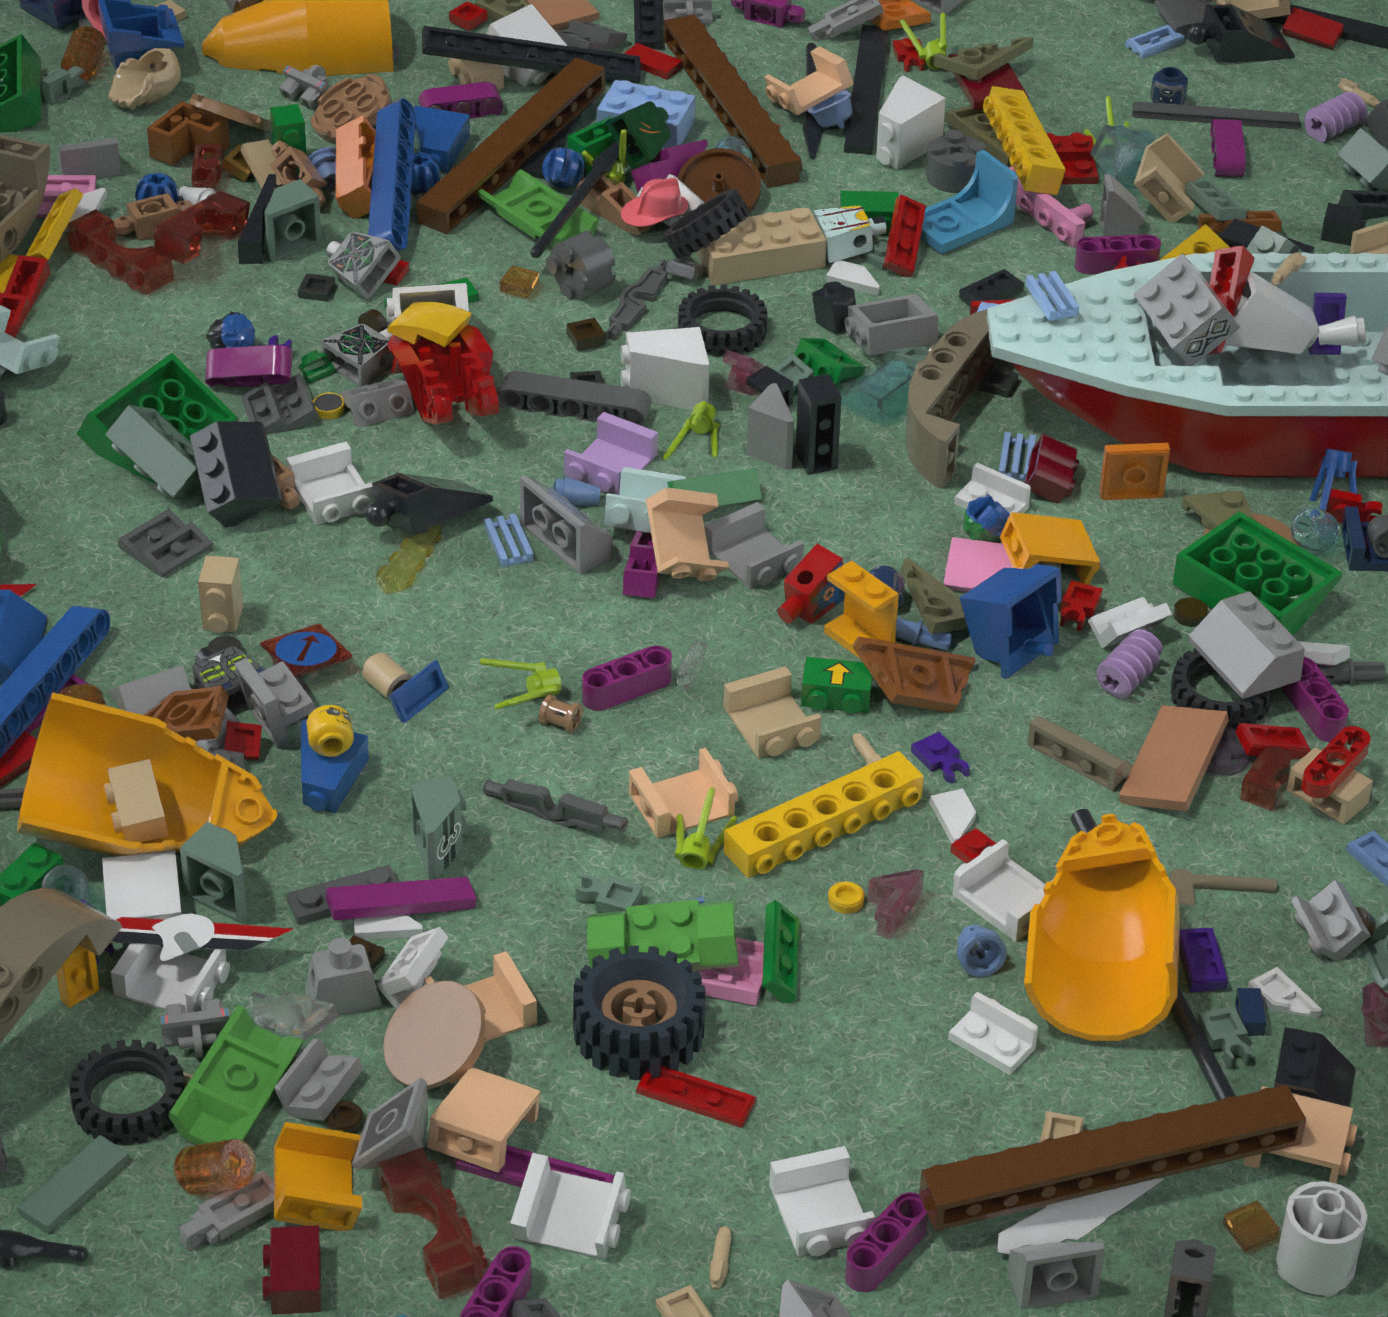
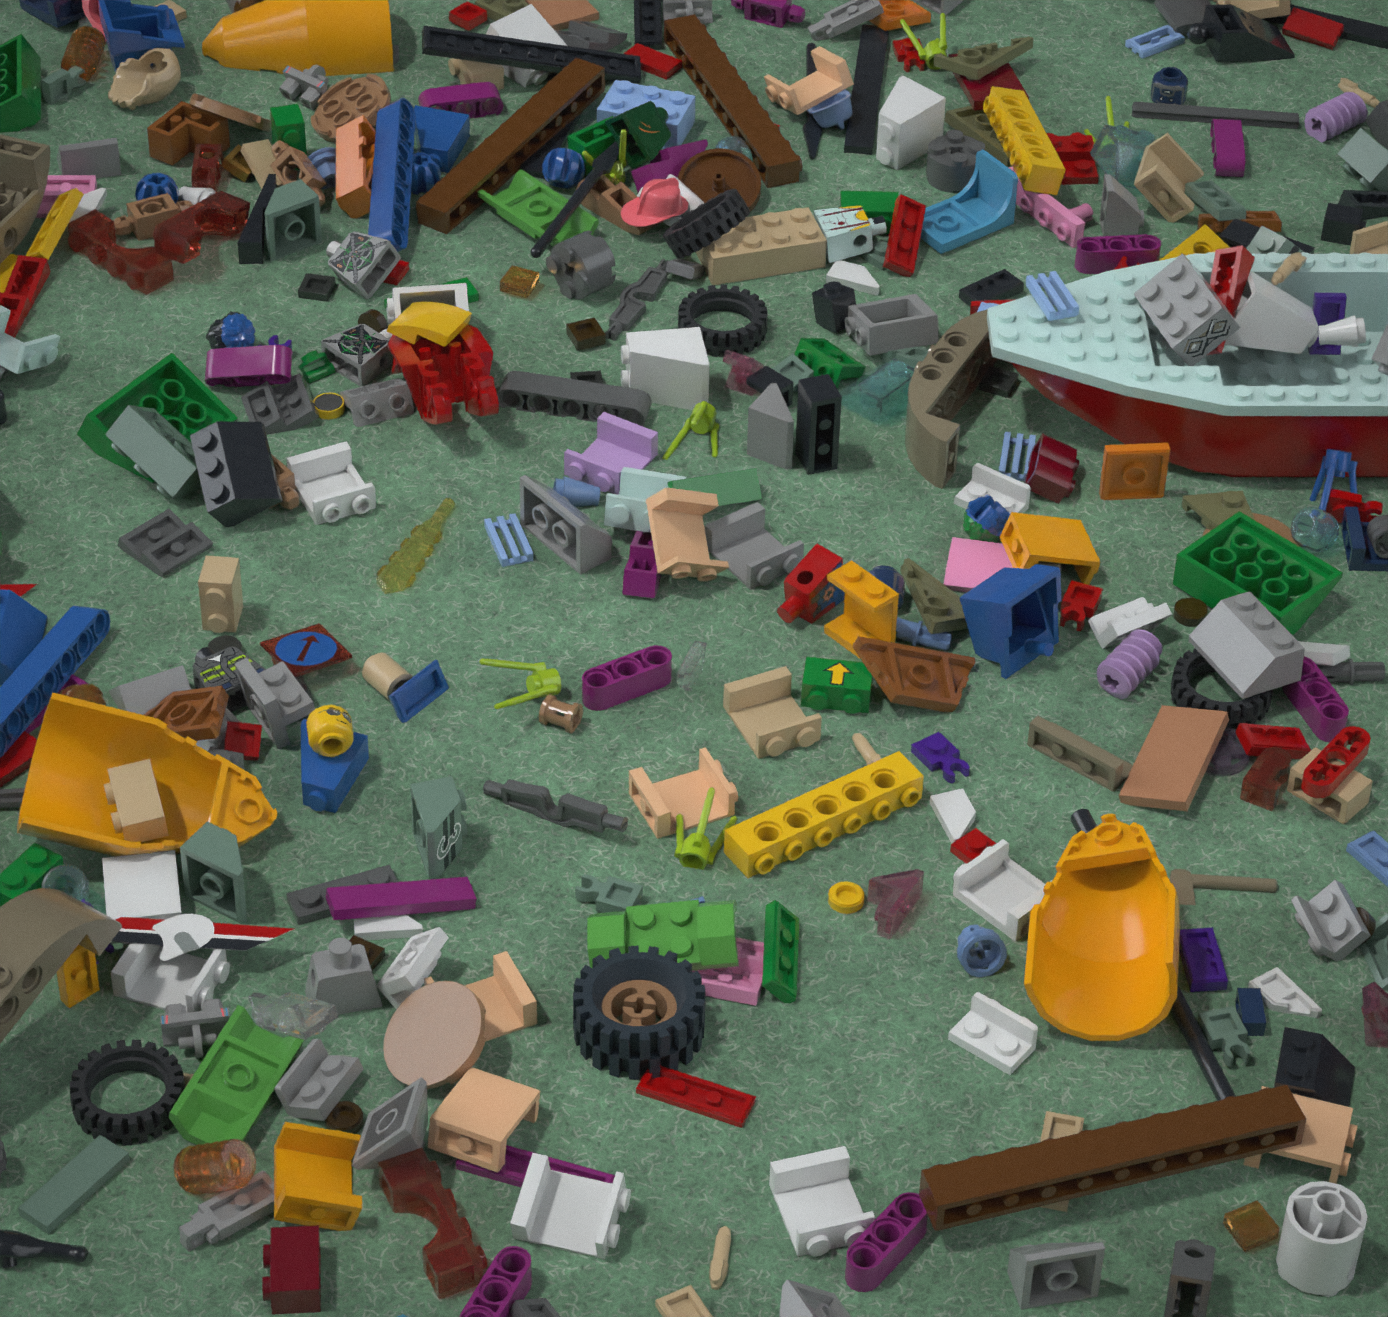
(421, 501): black slope -> none
(1070, 1218): white sticker -> none

